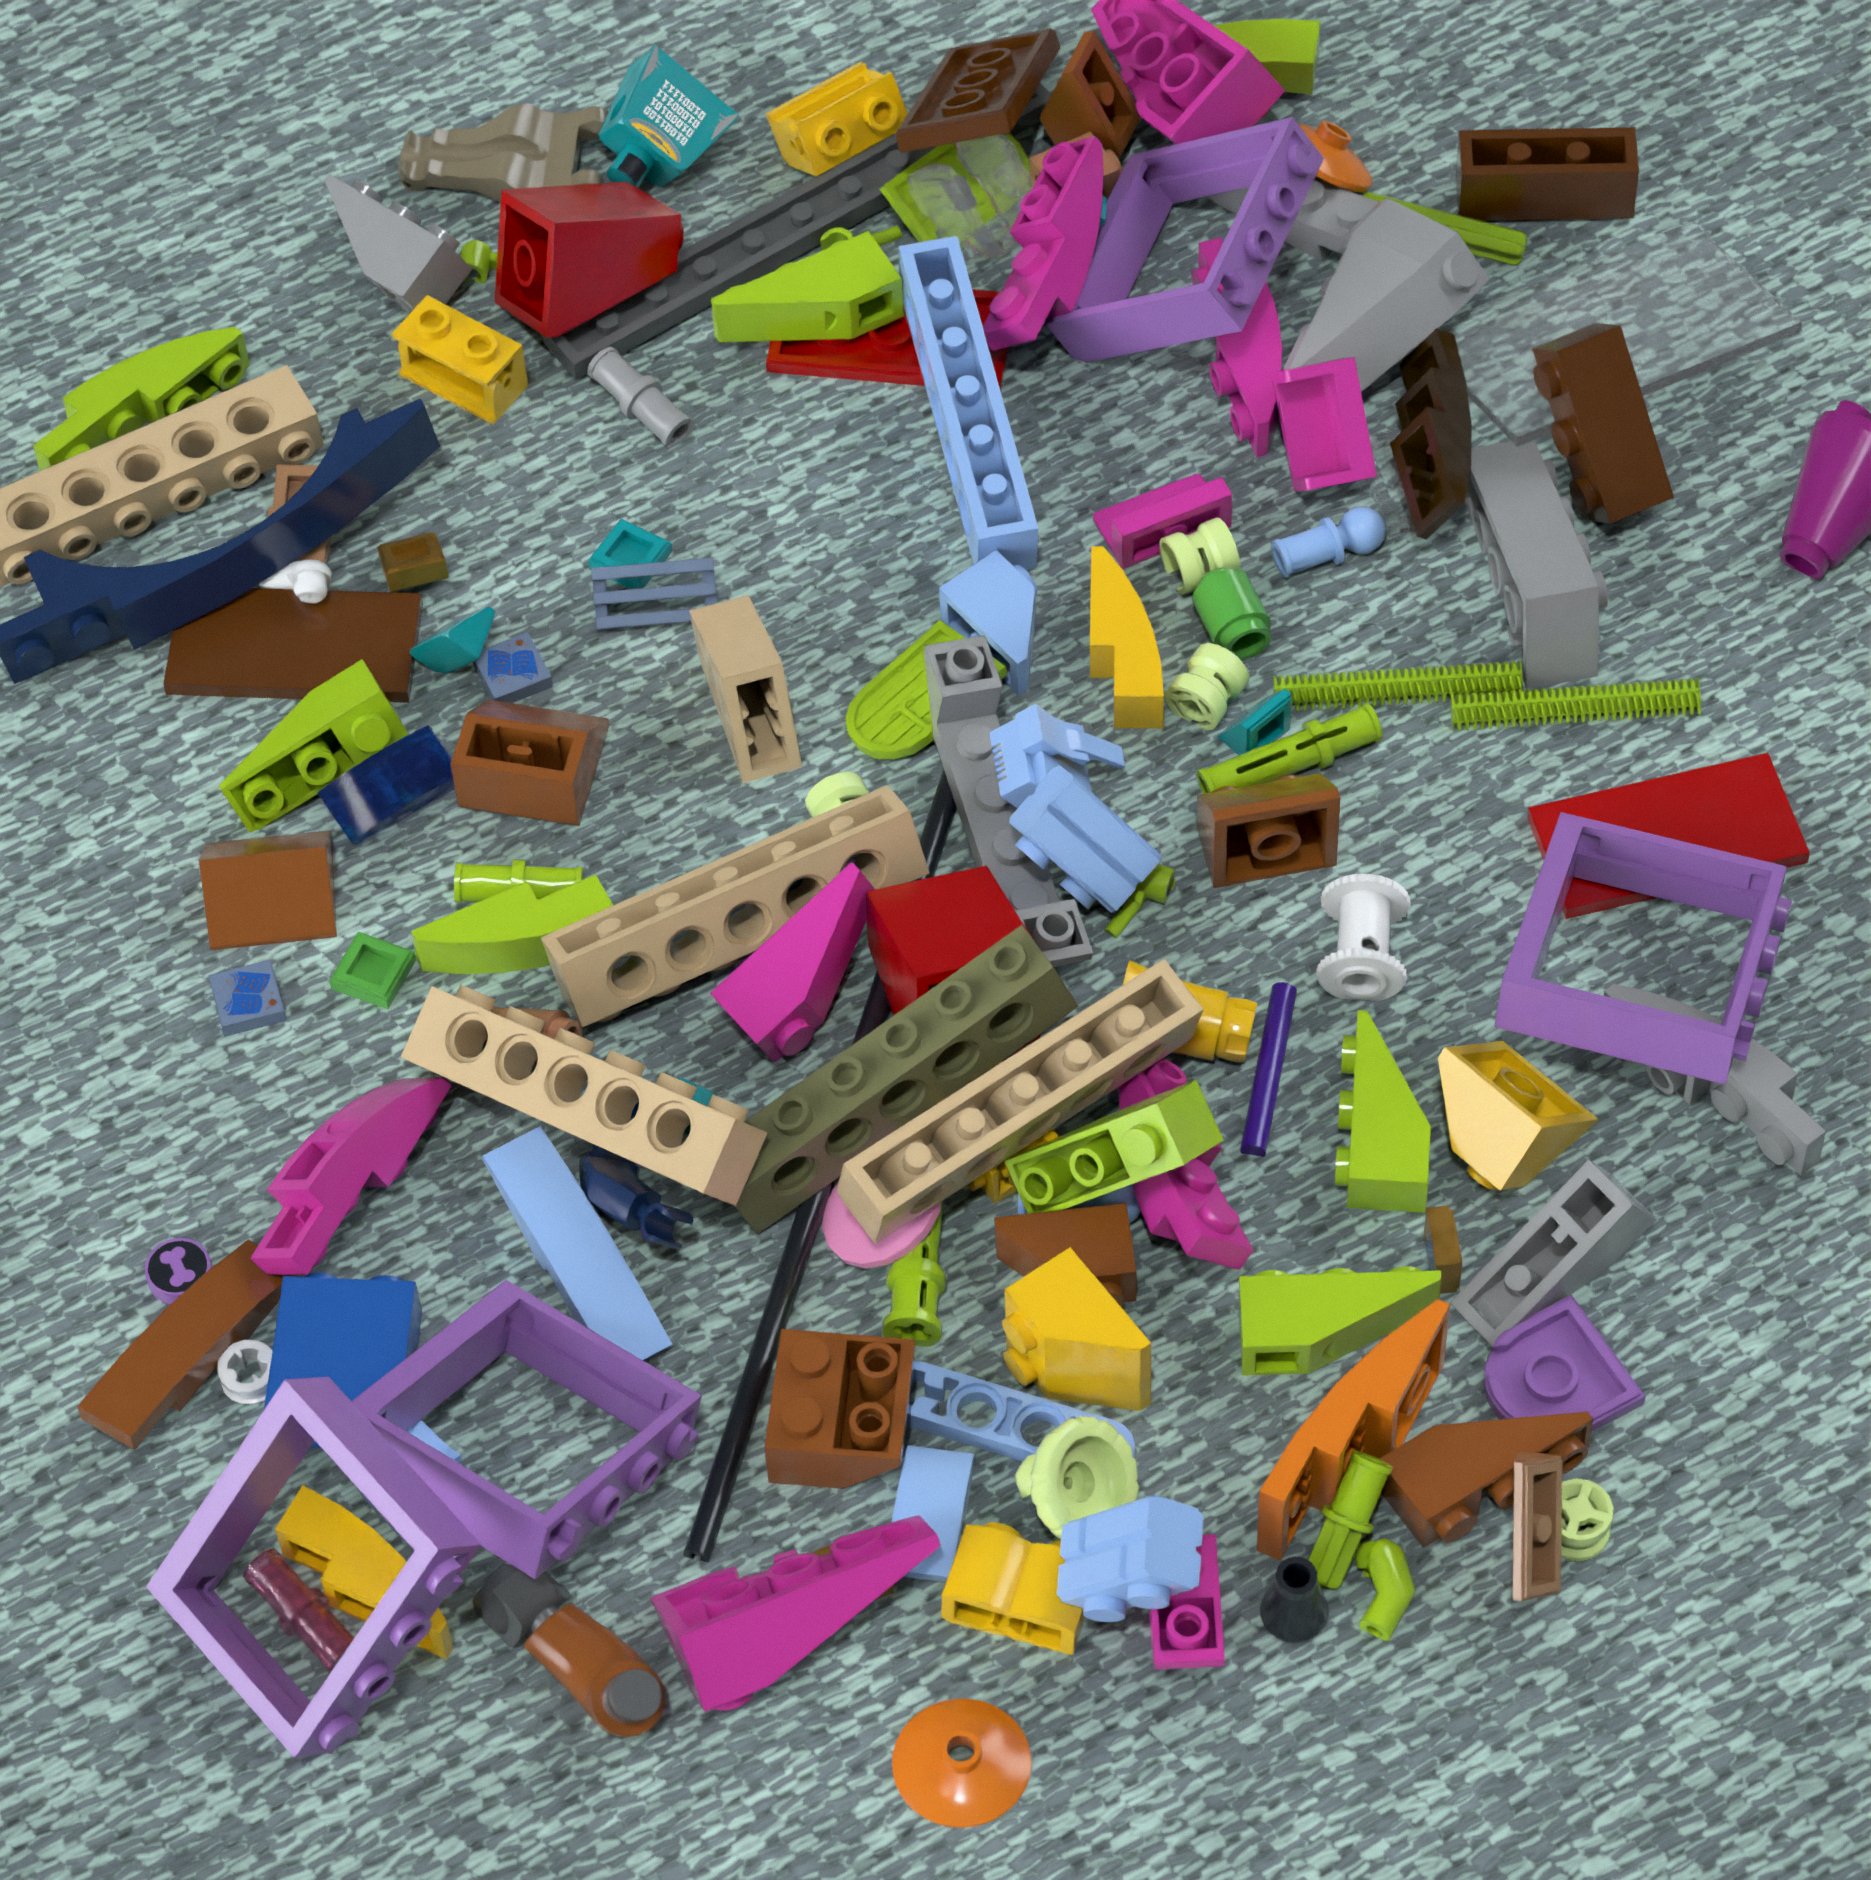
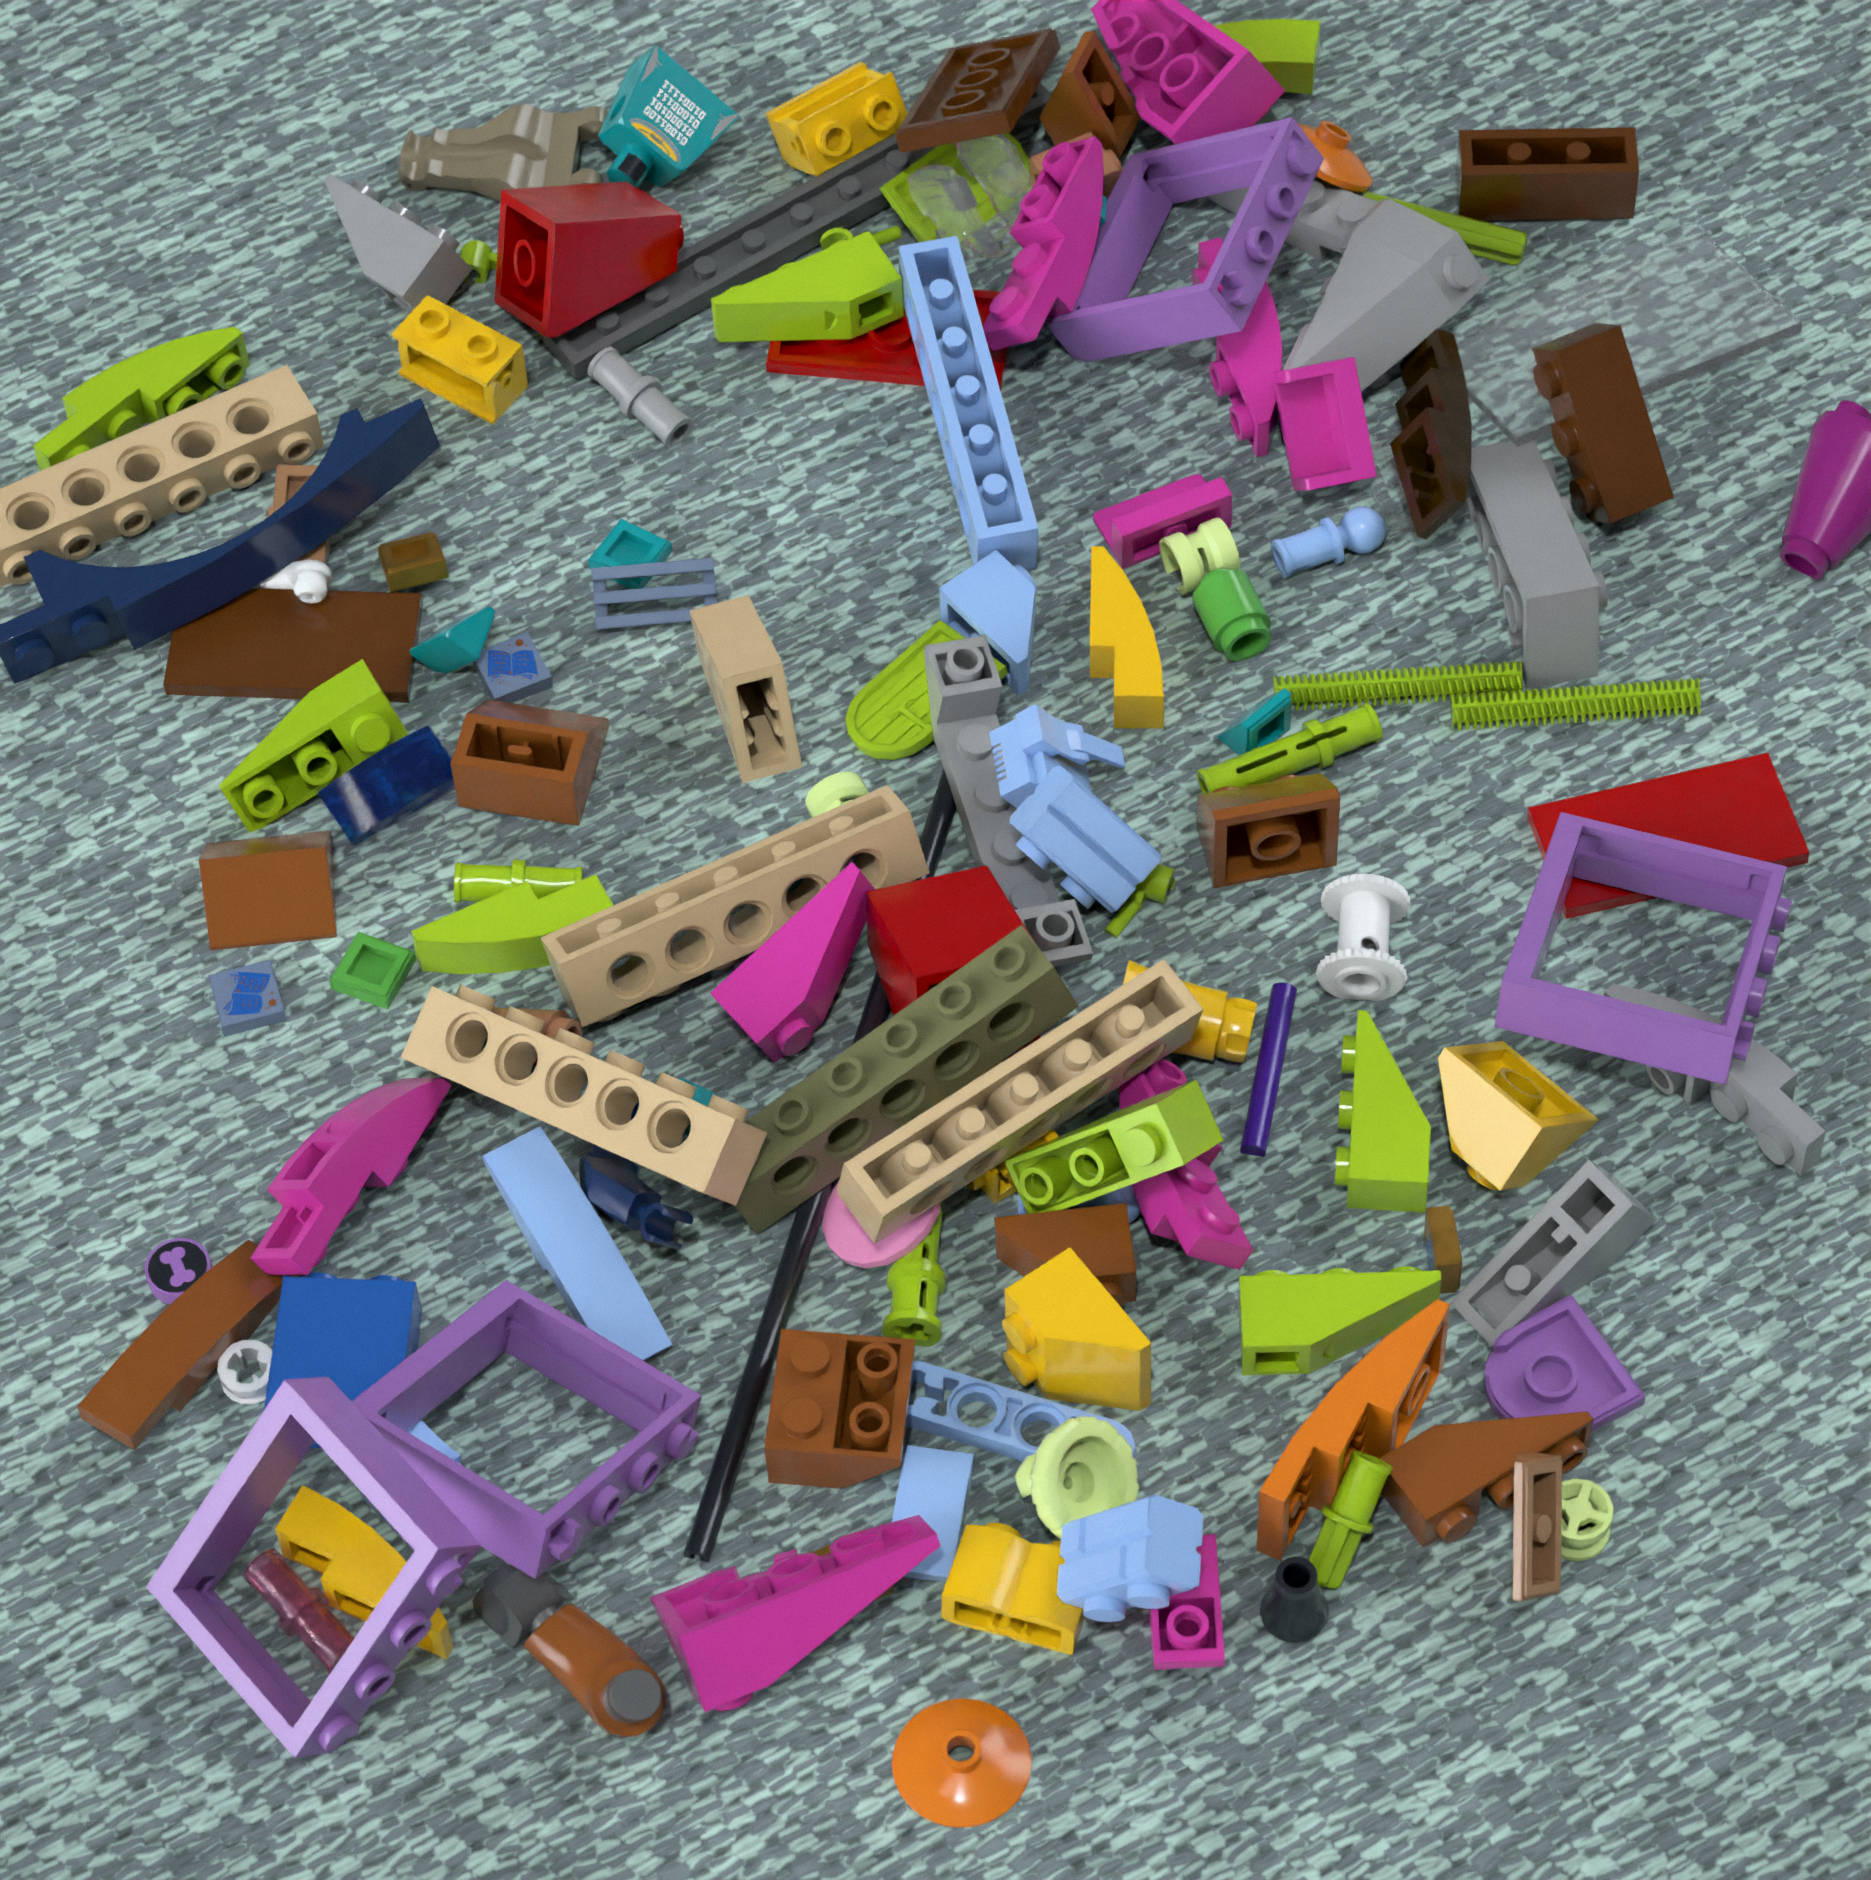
(1210, 682): yellowish green wheel -> none
(1393, 1584): lime arm -> none

